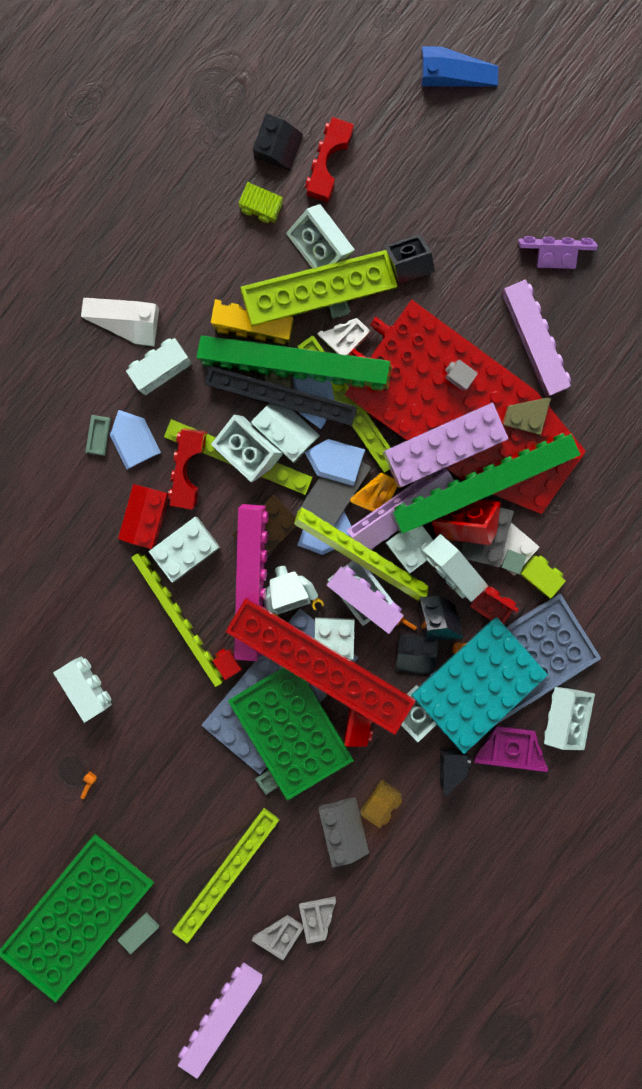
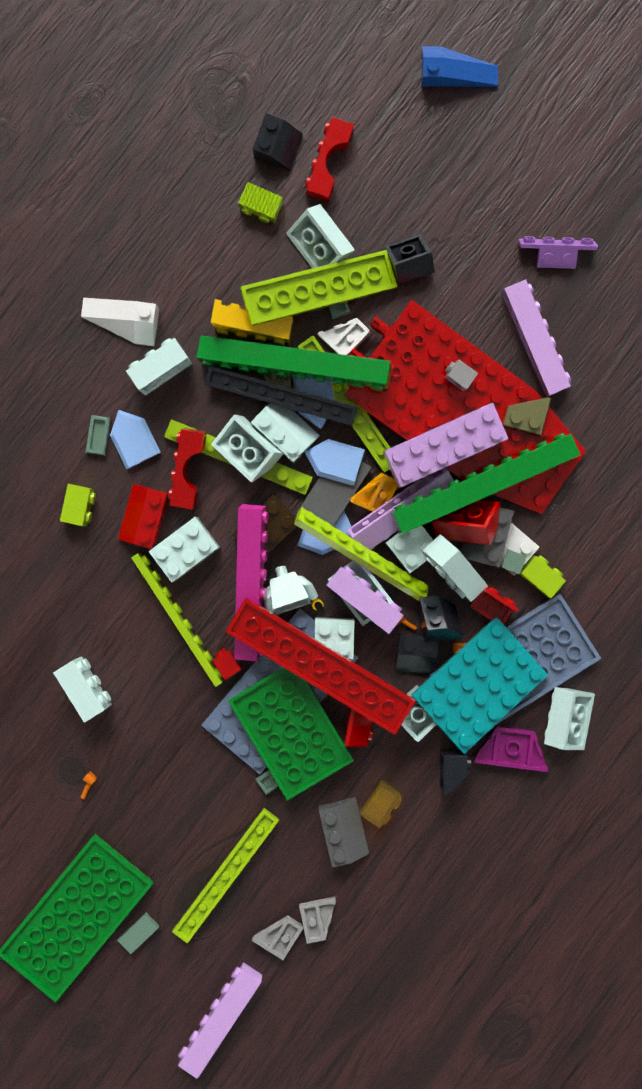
(77, 505): none -> lime brick

